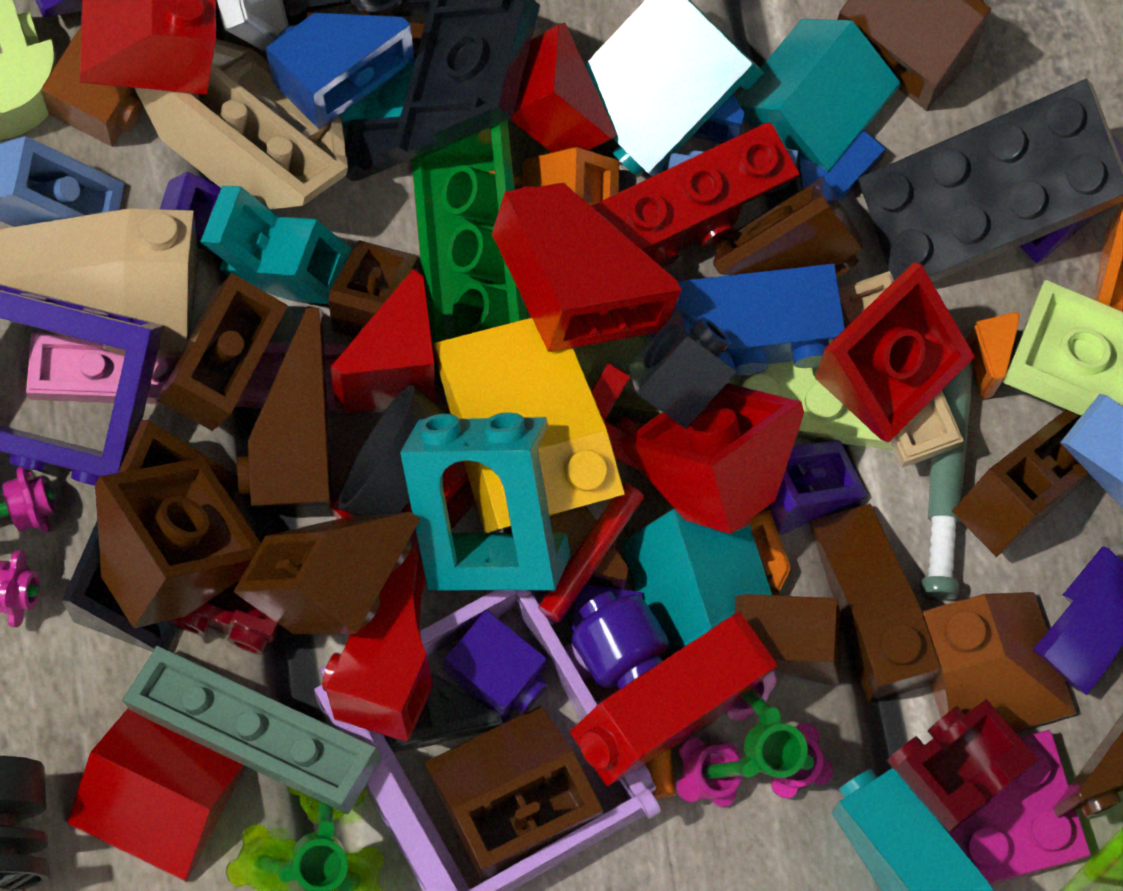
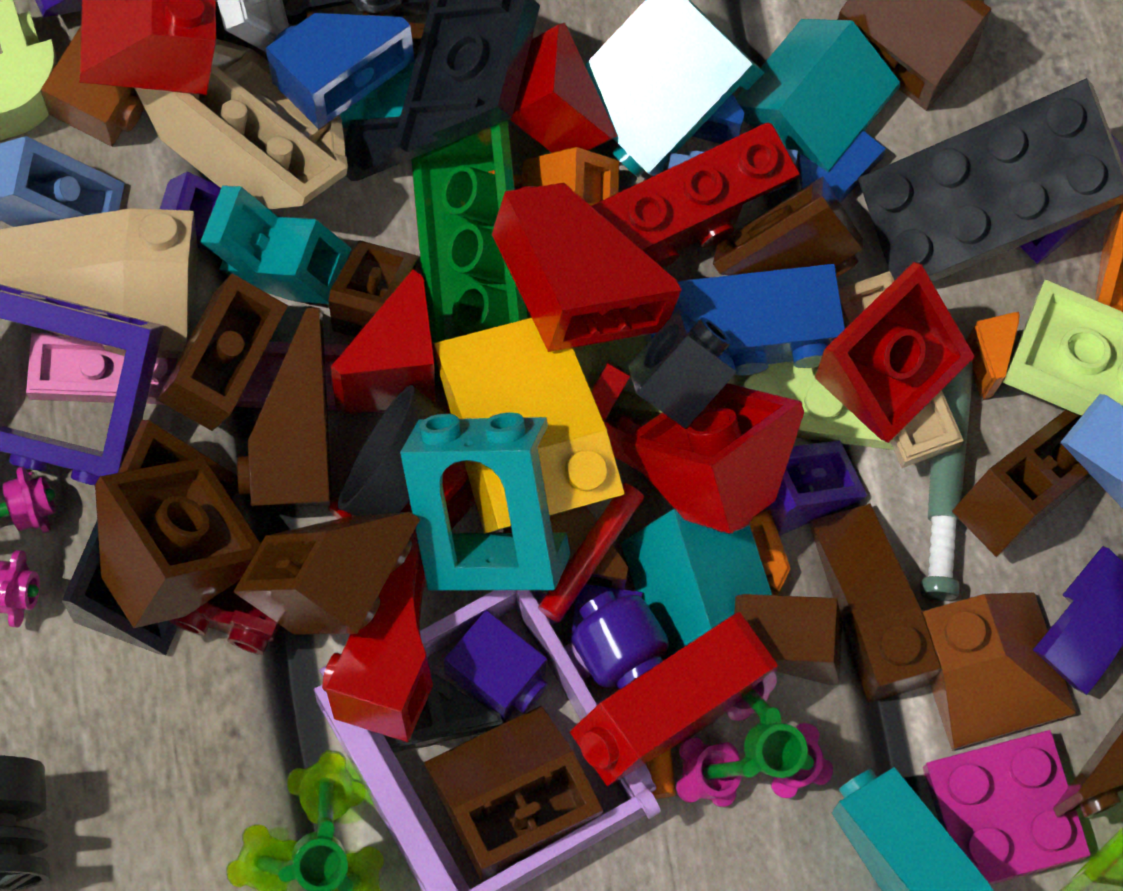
(153, 794): red slope -> none
(252, 729): sand green plate -> none
(963, 763): dark red cylinder -> none

